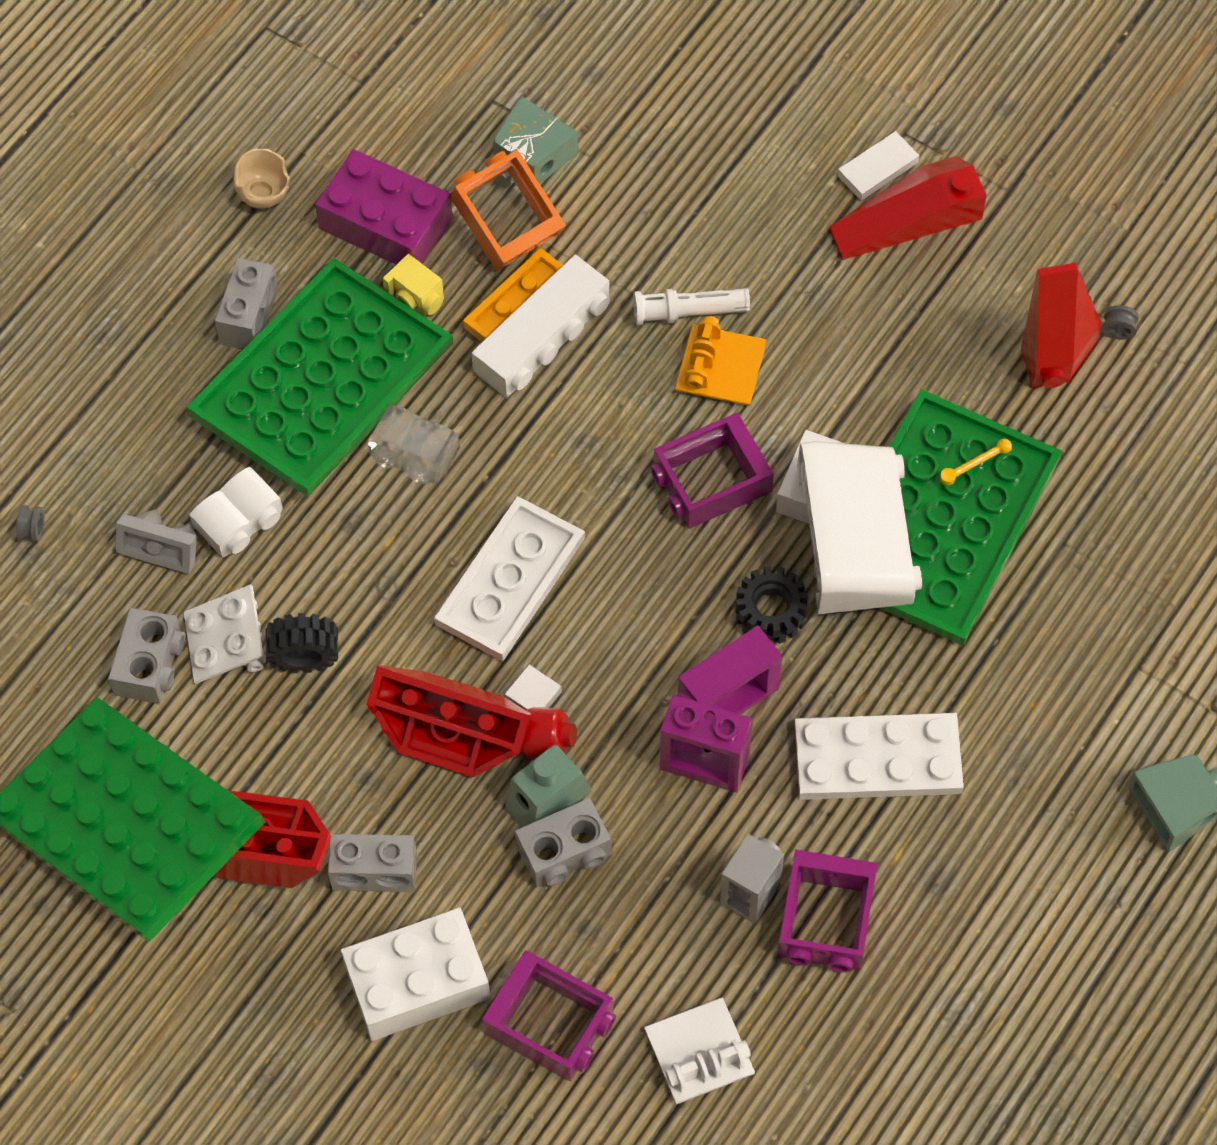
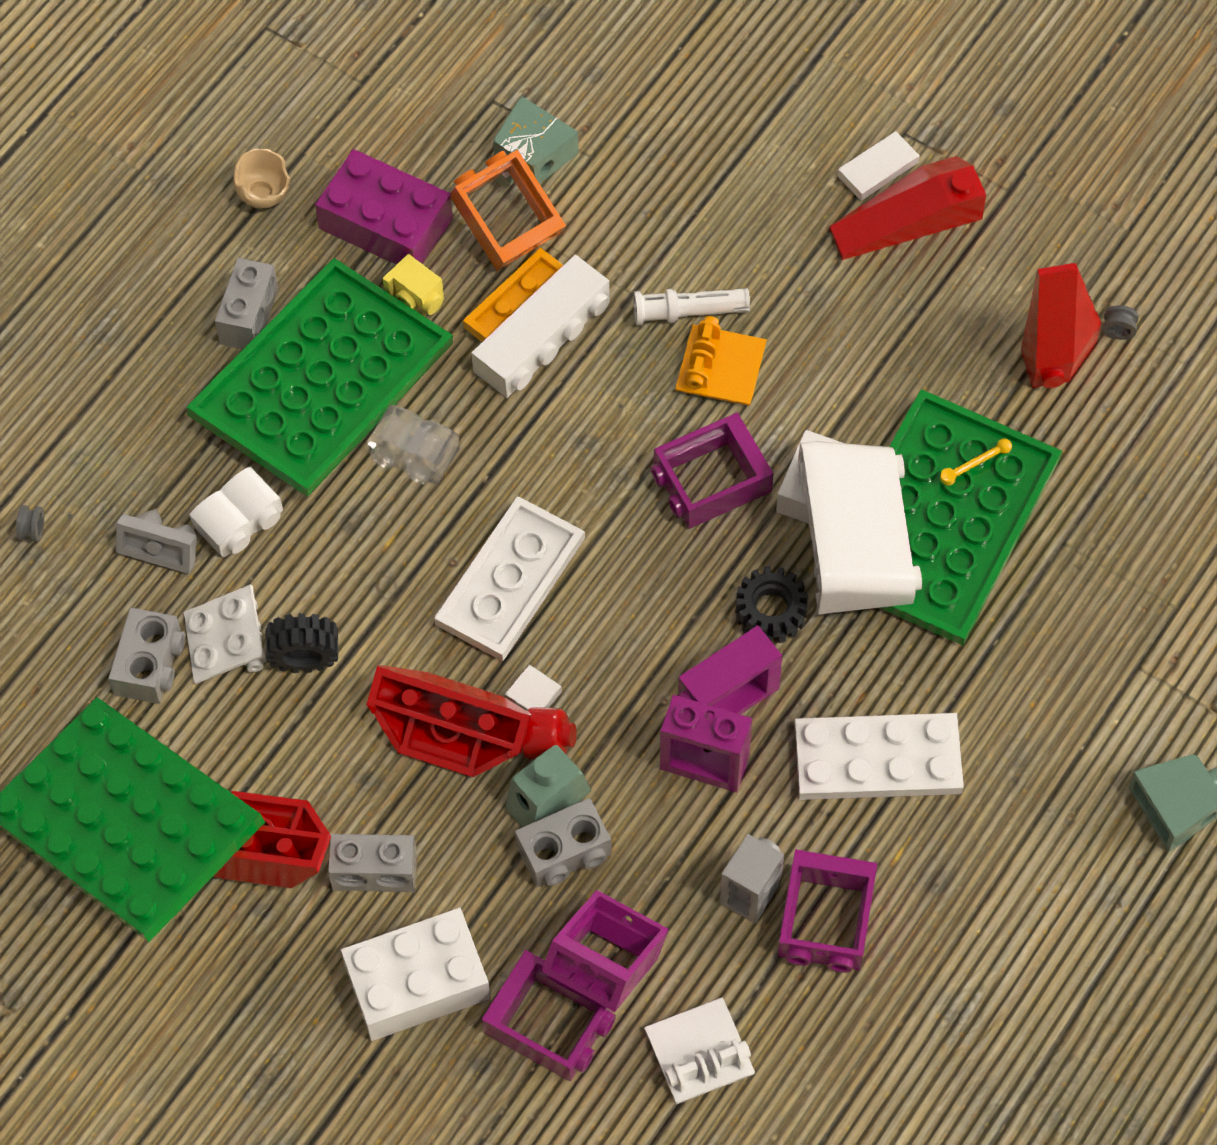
(590, 971): none -> magenta window

